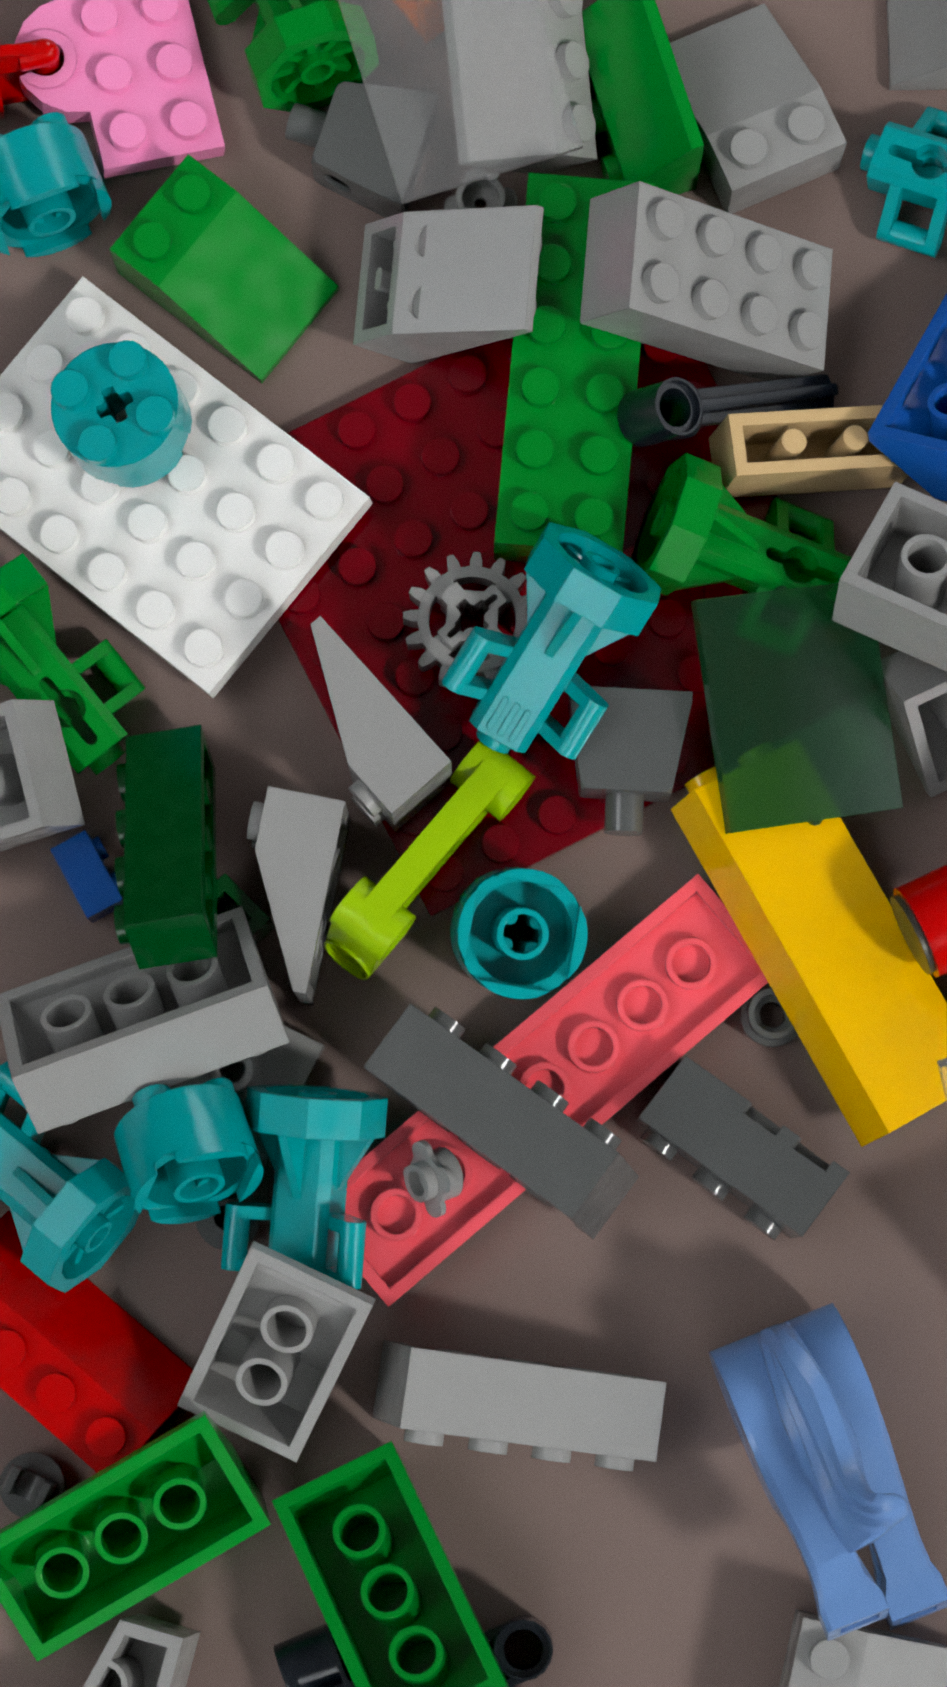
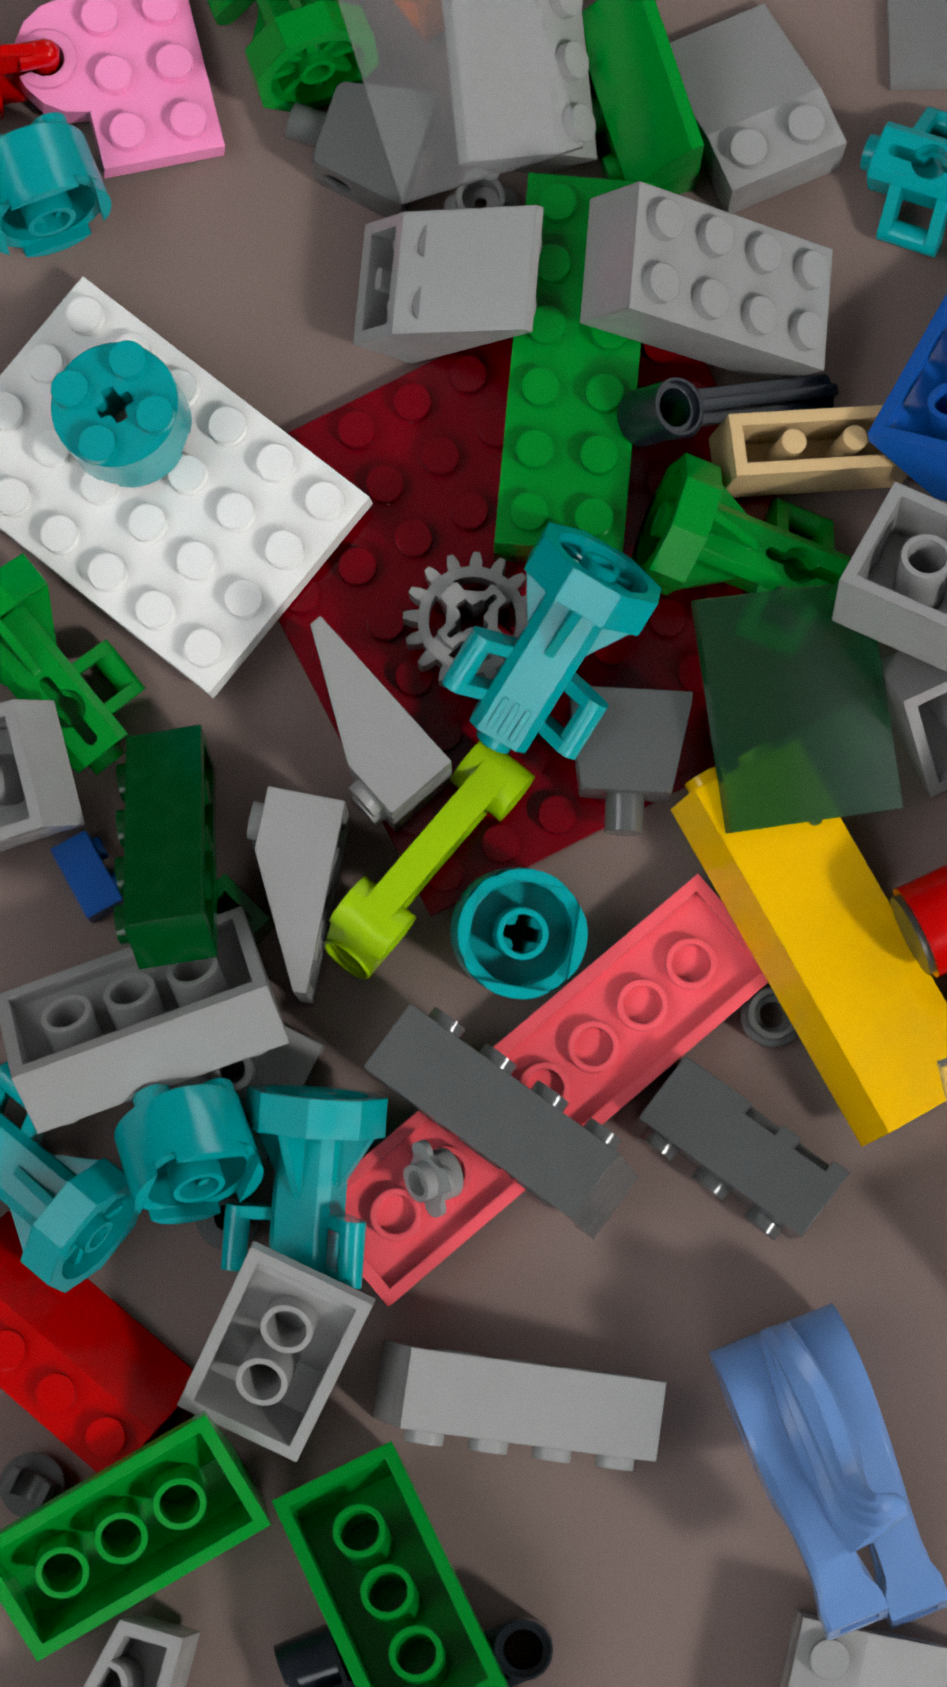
(222, 269): green slope -> none

